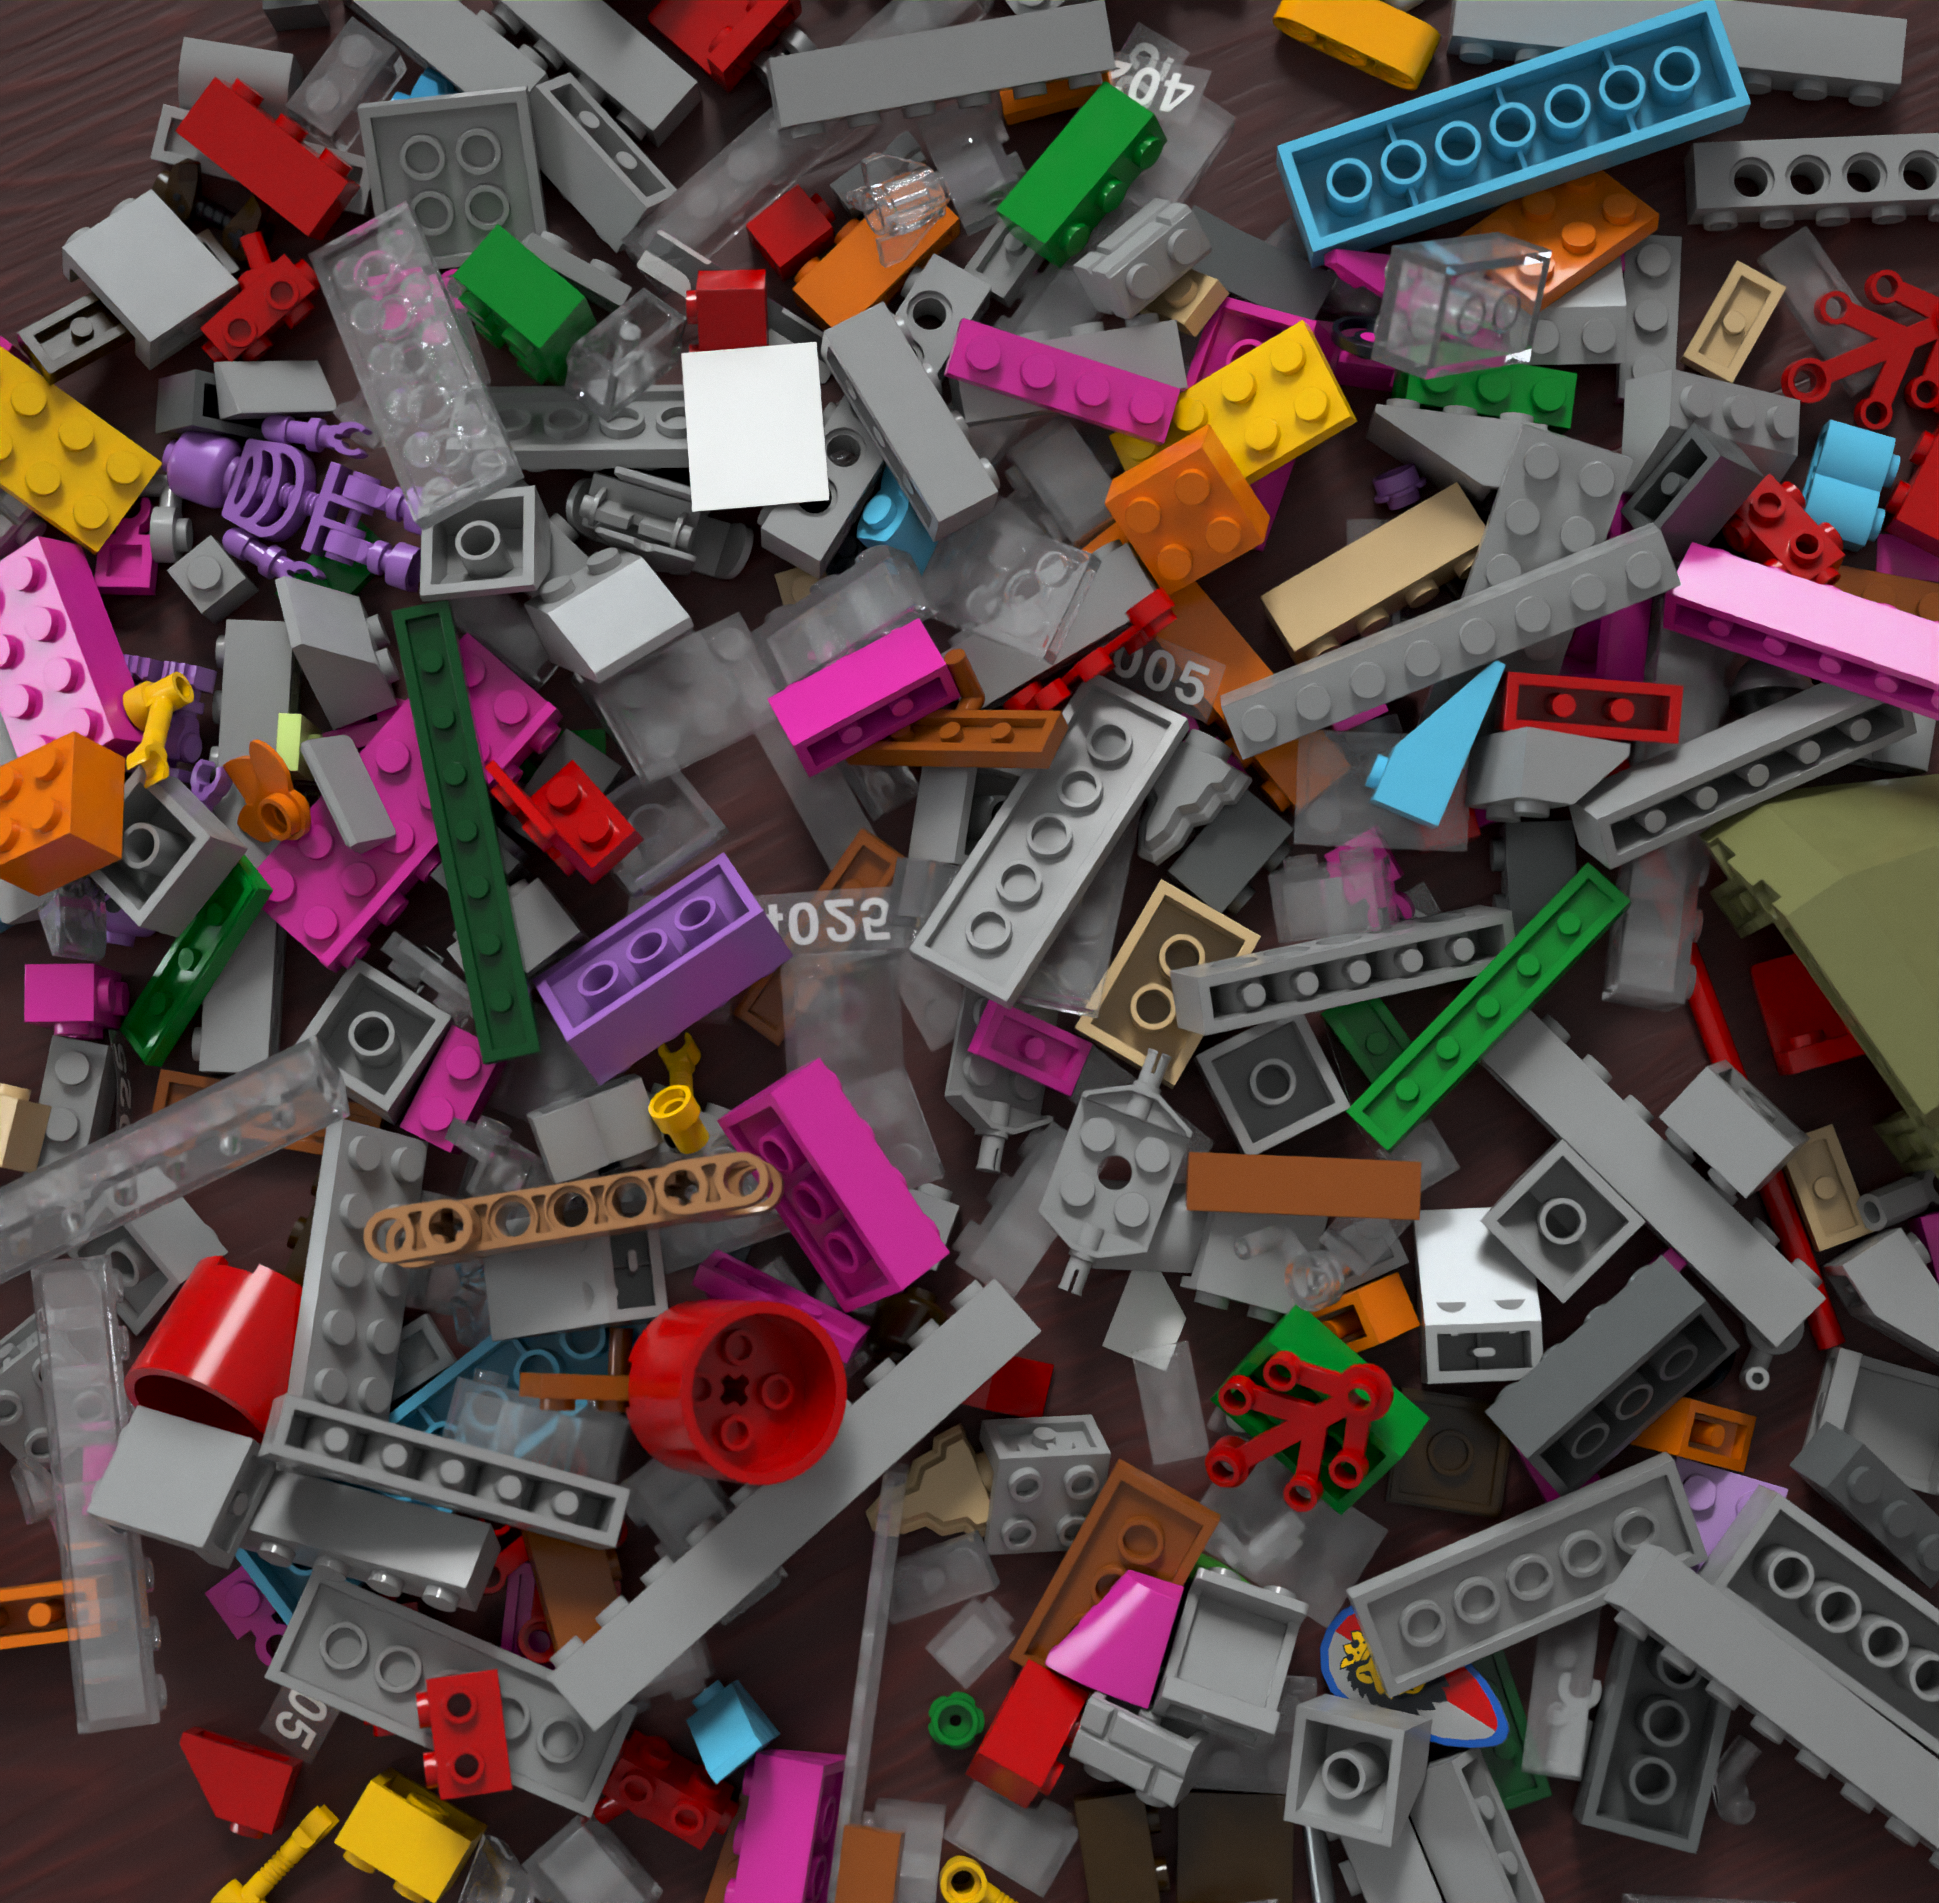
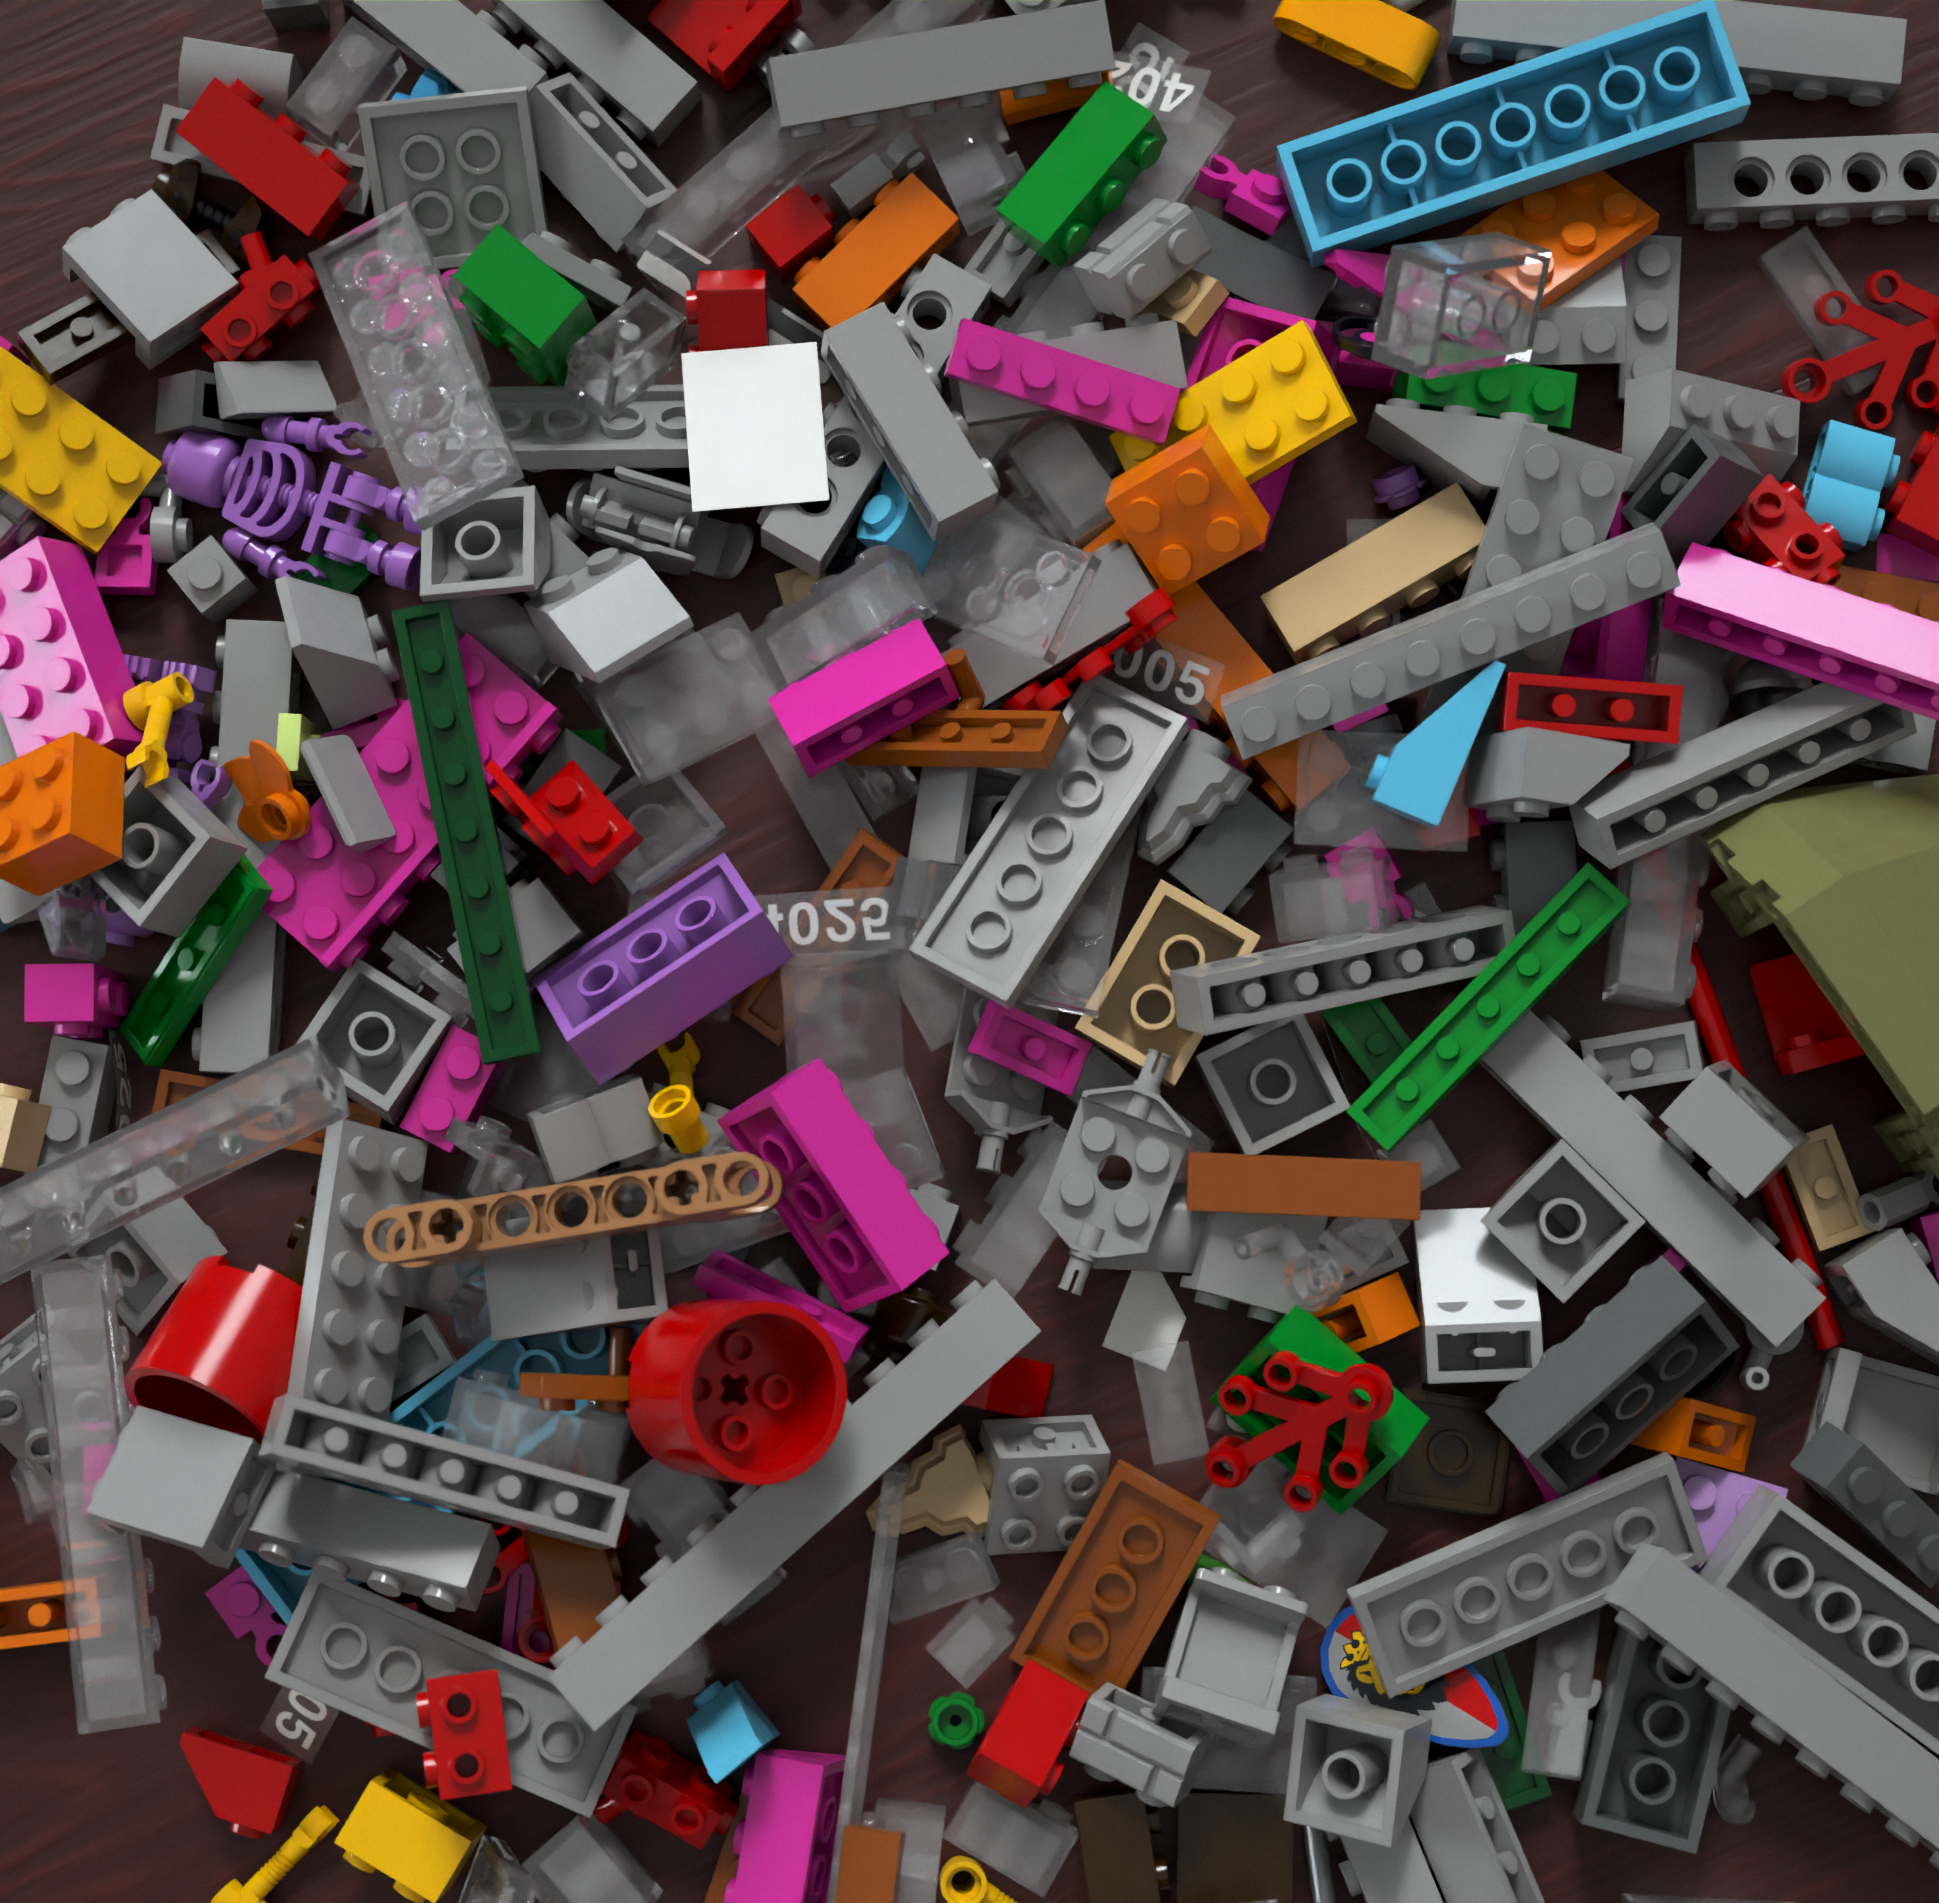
(899, 201): clear brick -> none
(1121, 1639): dark pink slope -> none
(1250, 197): none -> dark pink plate
(1648, 1055): none -> light grey plate
(1733, 323): tan plate -> none

